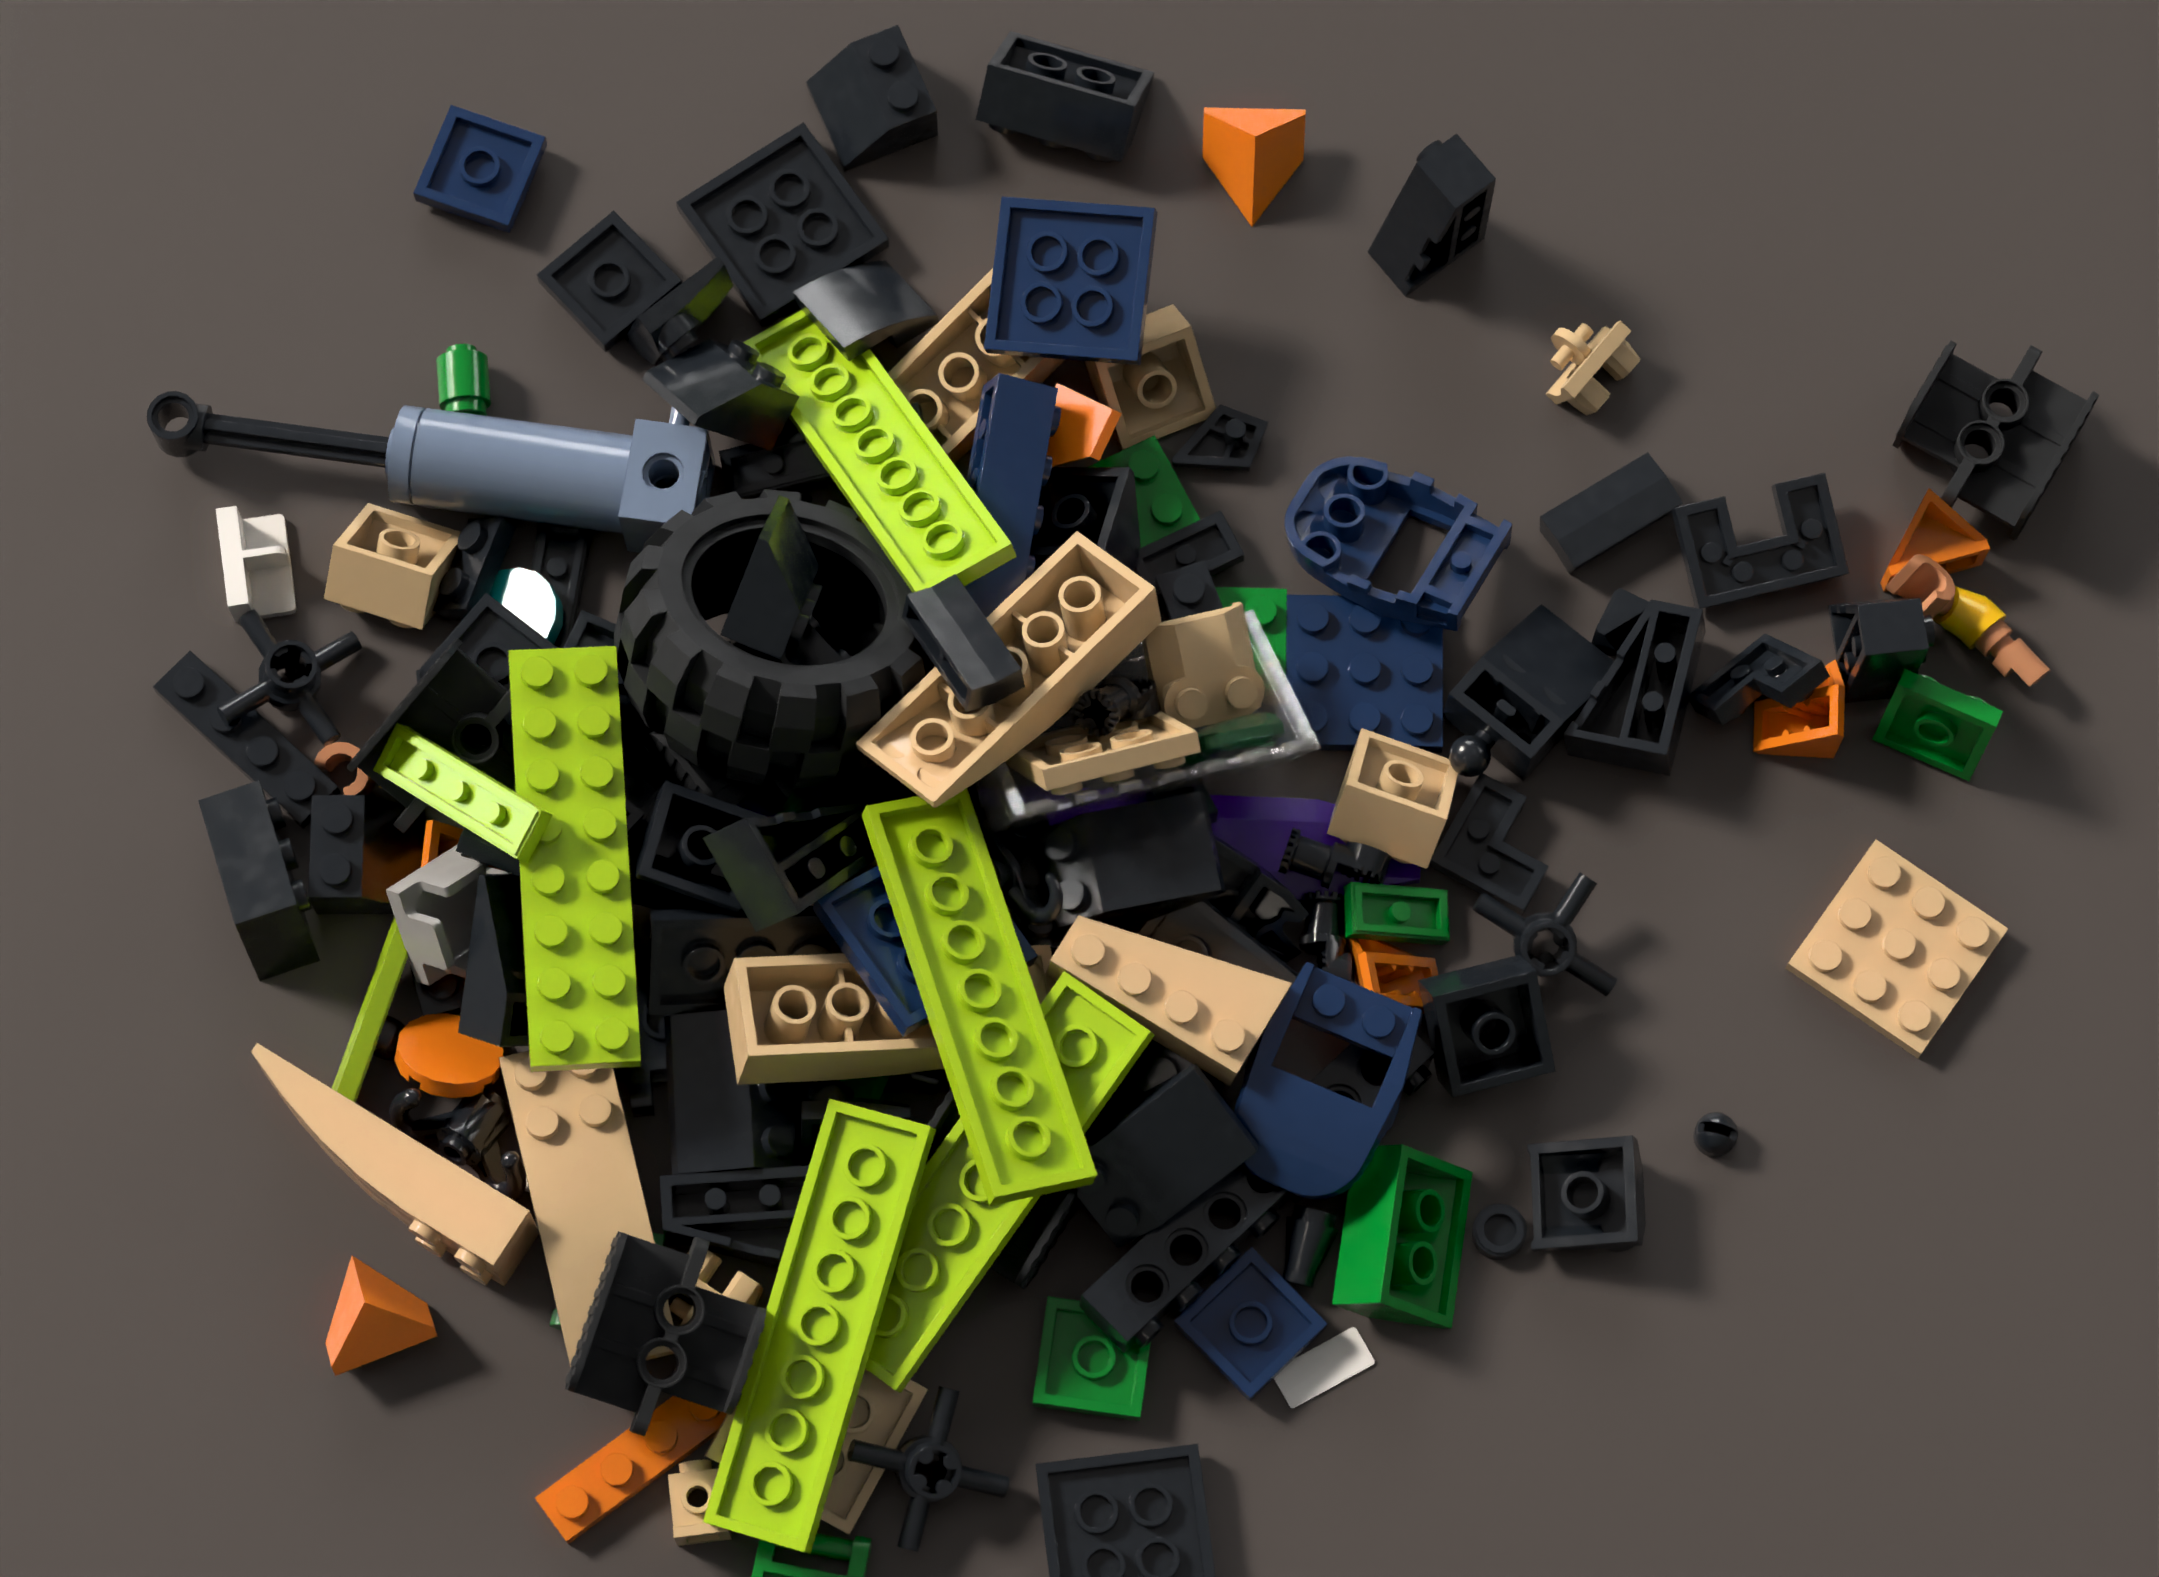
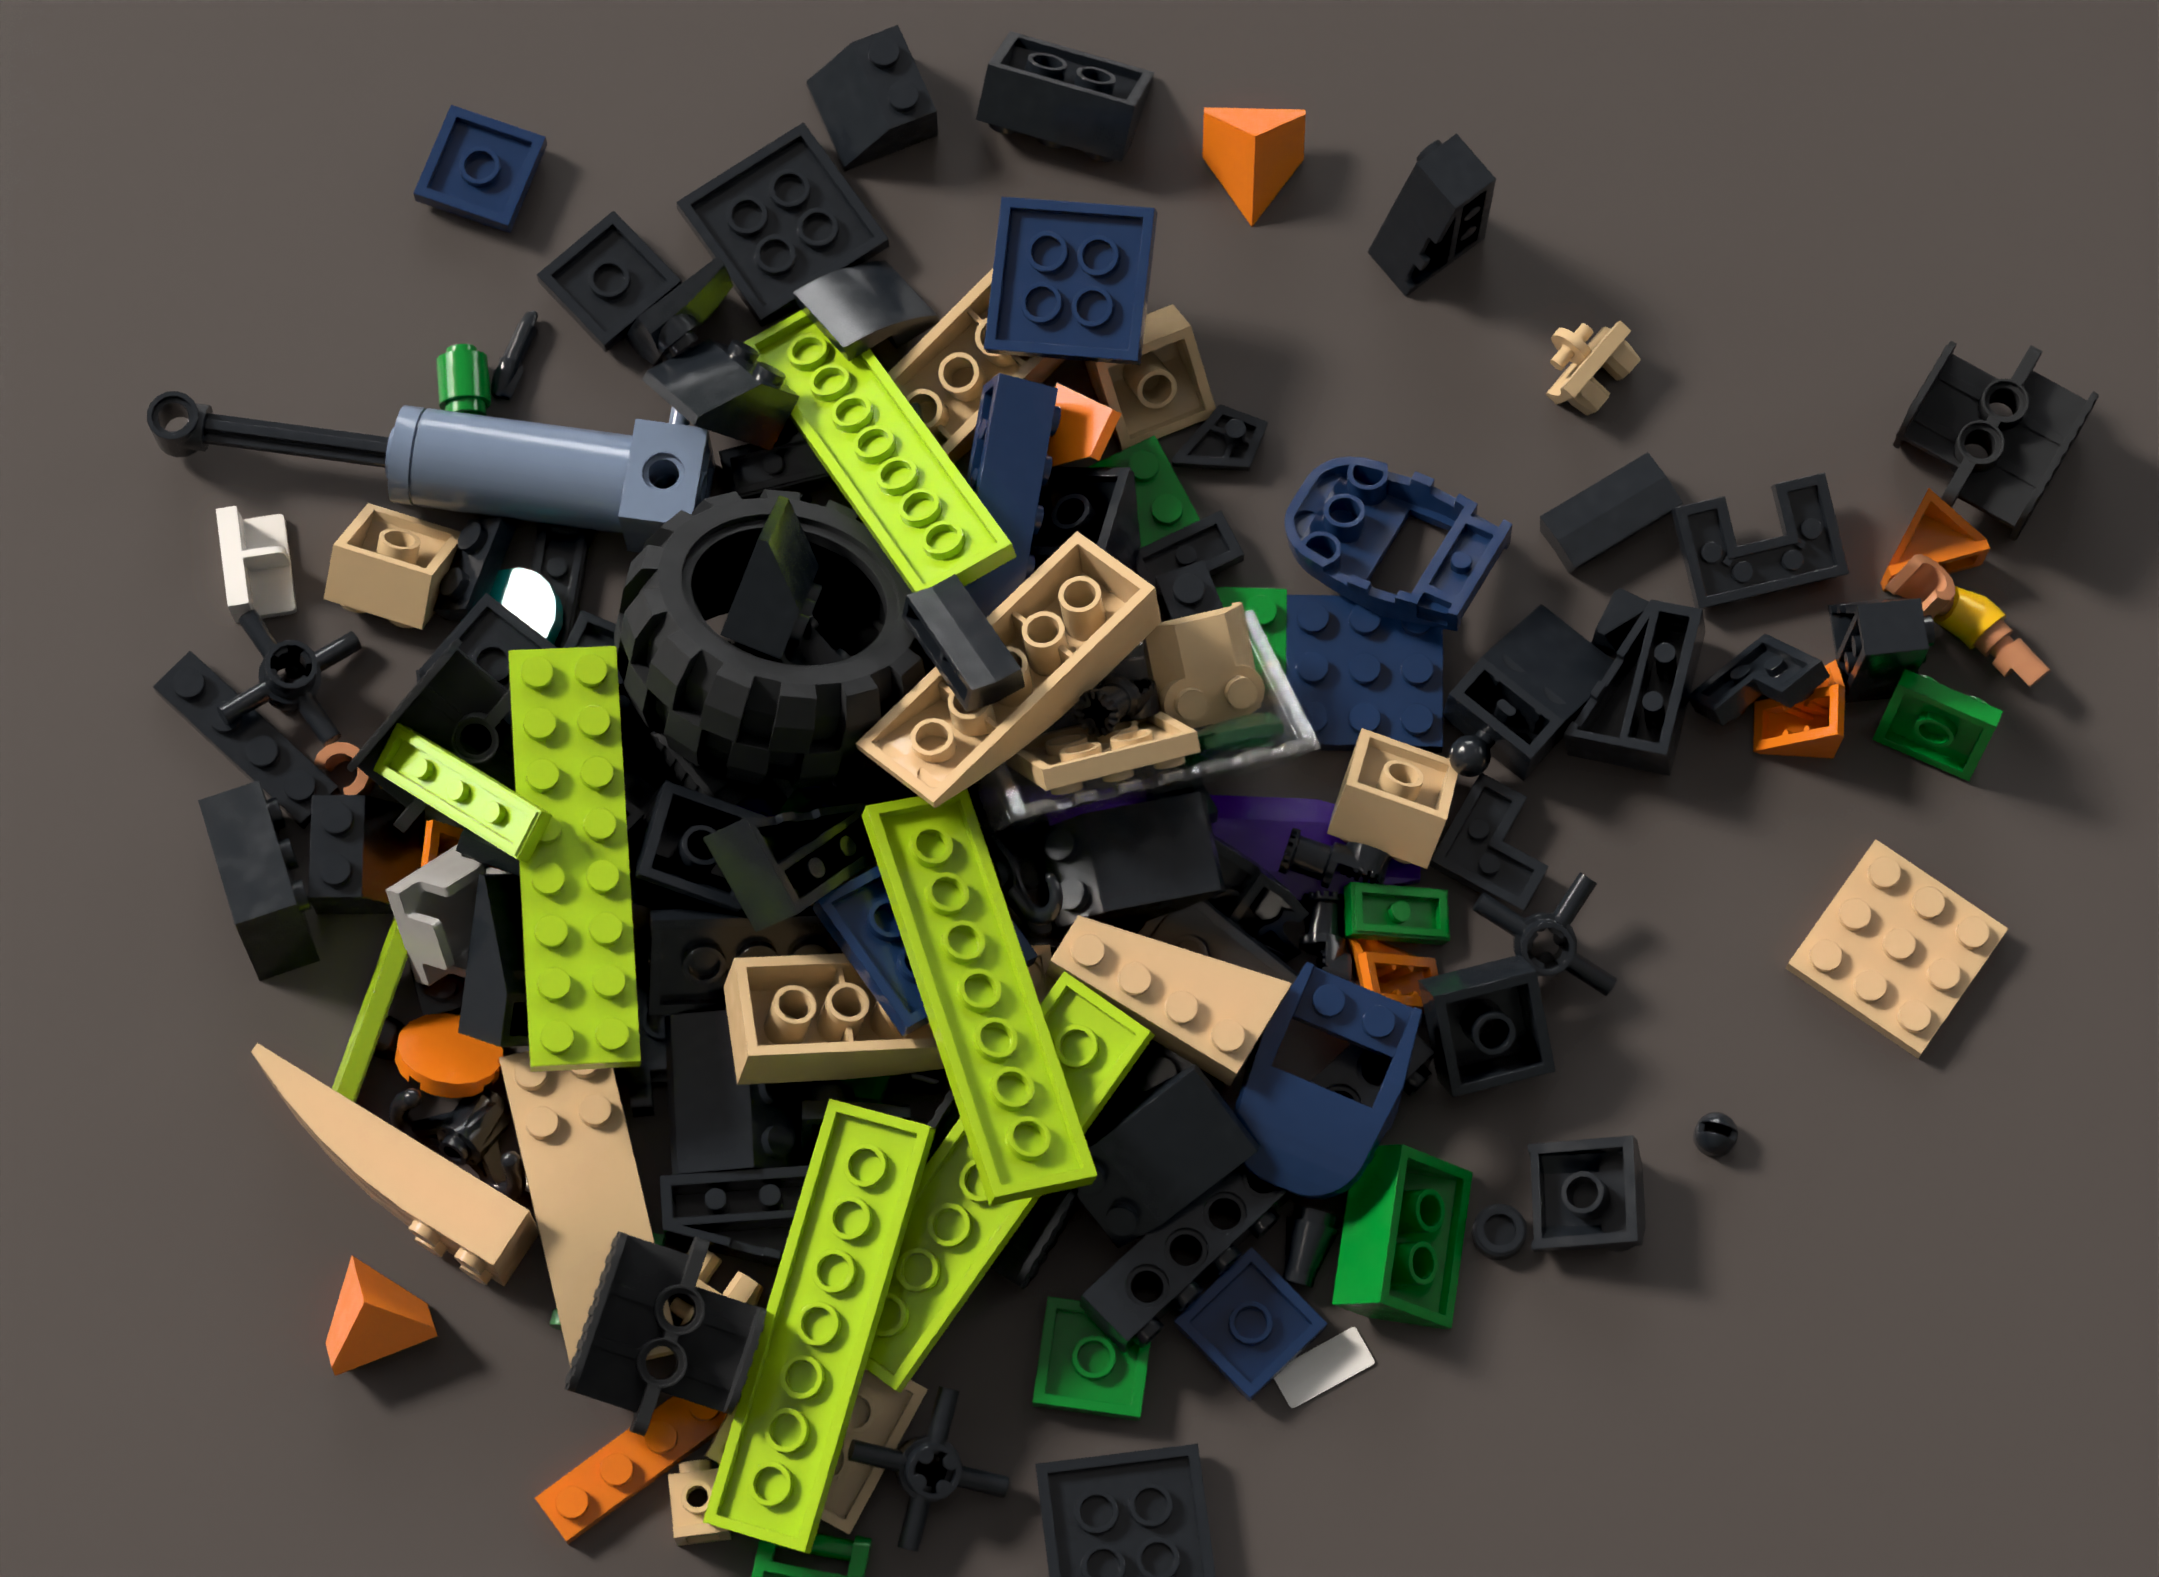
(509, 368): none -> black piece

